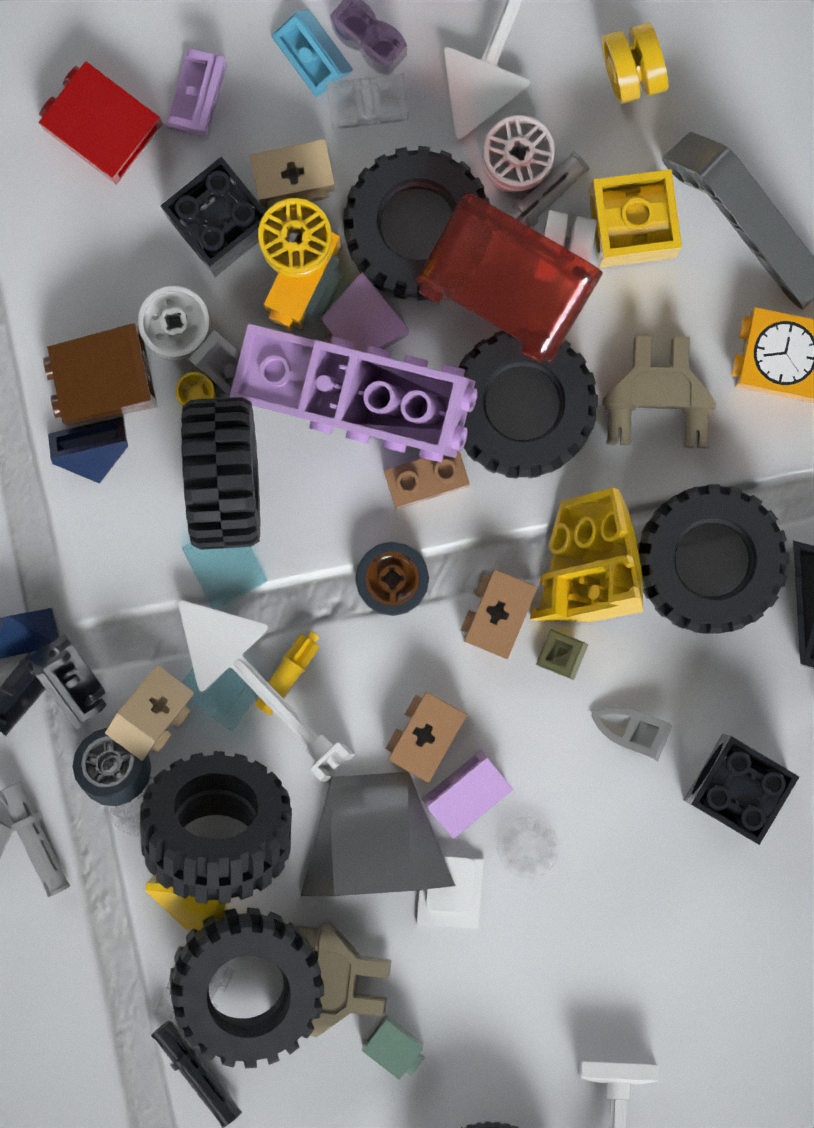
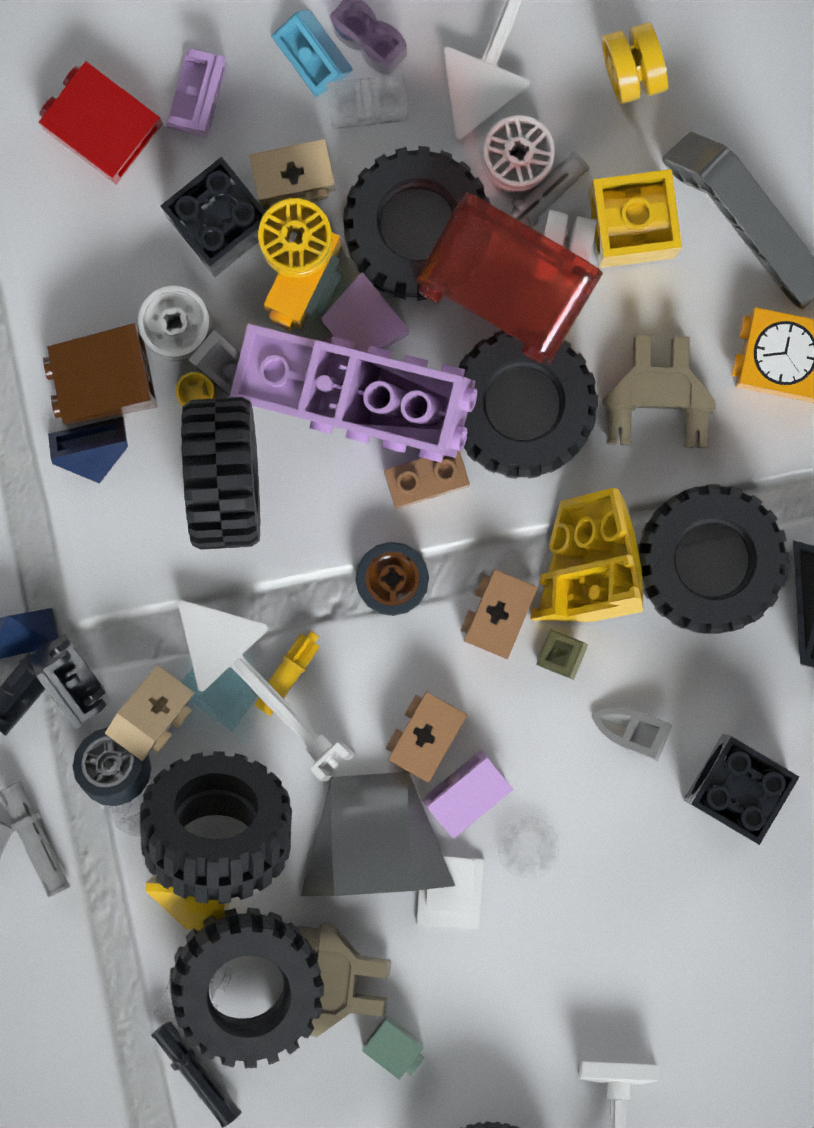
(225, 572): clear light blue piece -> none

